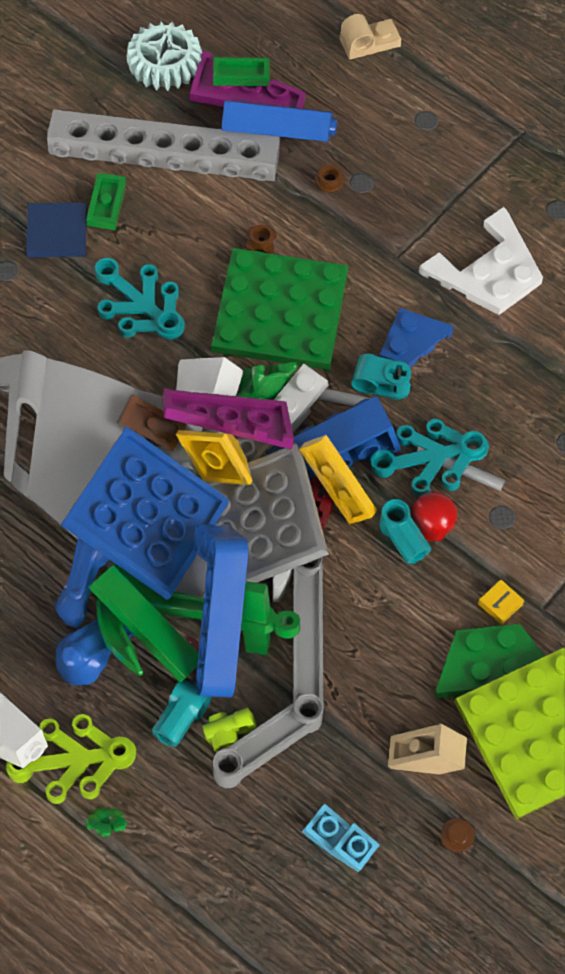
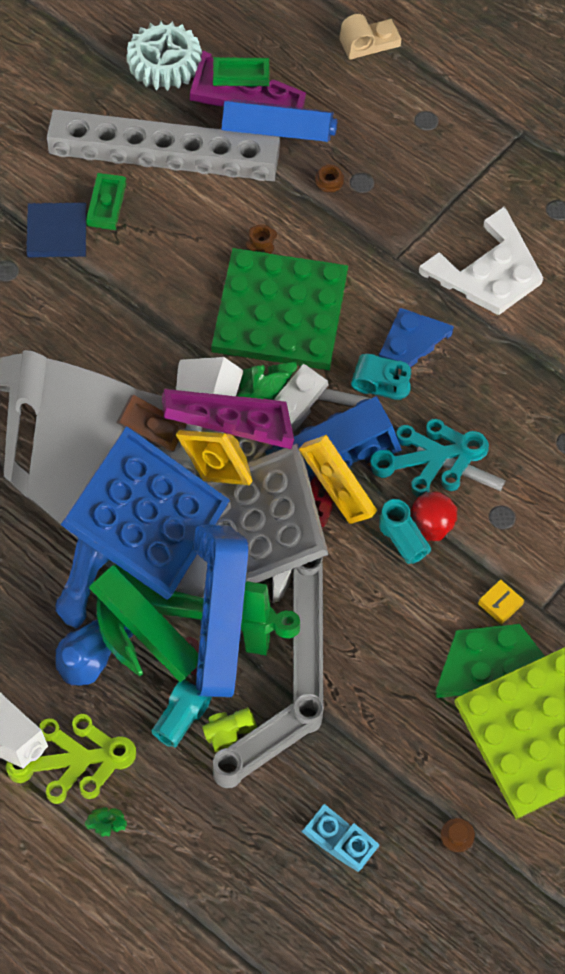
(140, 303): teal plant -> none
(428, 750): tan slope -> none

